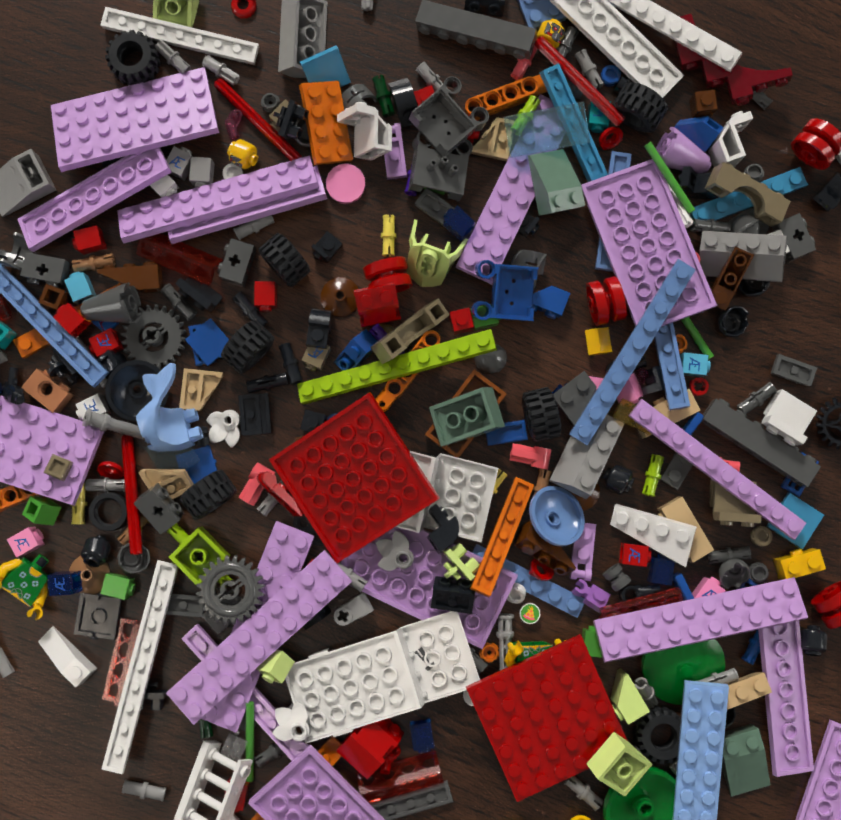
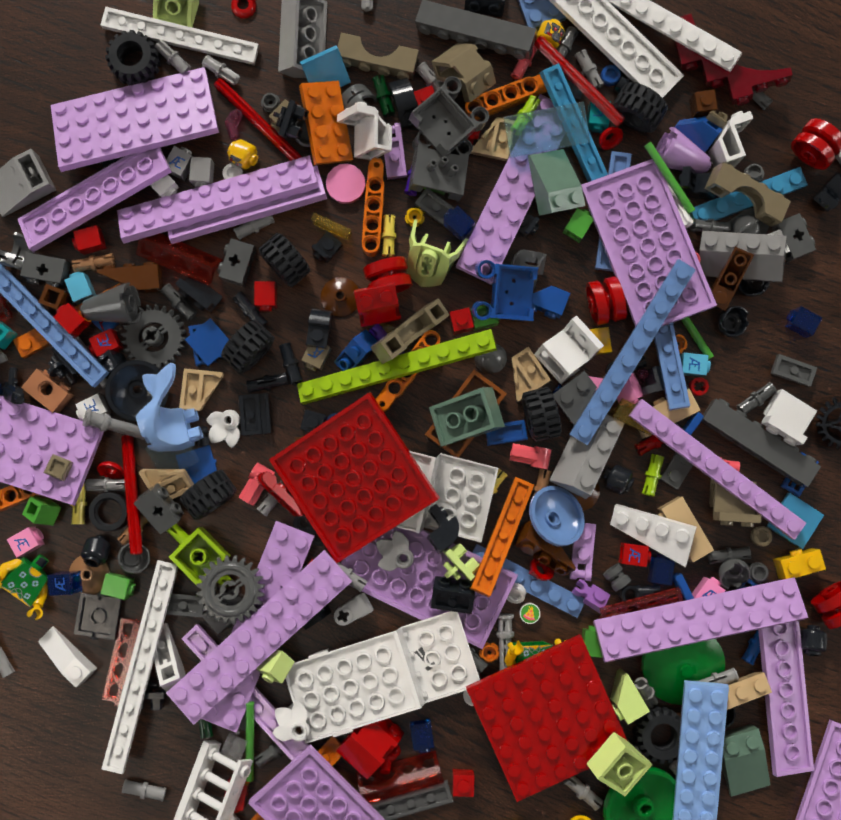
(168, 661): none -> white slope
(331, 226): none -> clear yellow tile
(374, 176): none -> orange piece
(399, 63): none -> dark tan arch
(414, 212): none -> yellow plate
(463, 783): none -> red brick
(469, 67): none -> dark tan piece
(527, 373): none -> tan wing
(569, 350): none -> white piece
(578, 225): none -> bright green brick
(648, 444): none -> red pin
(718, 119): none -> dark tan tile
(803, 321): none -> clear blue brick

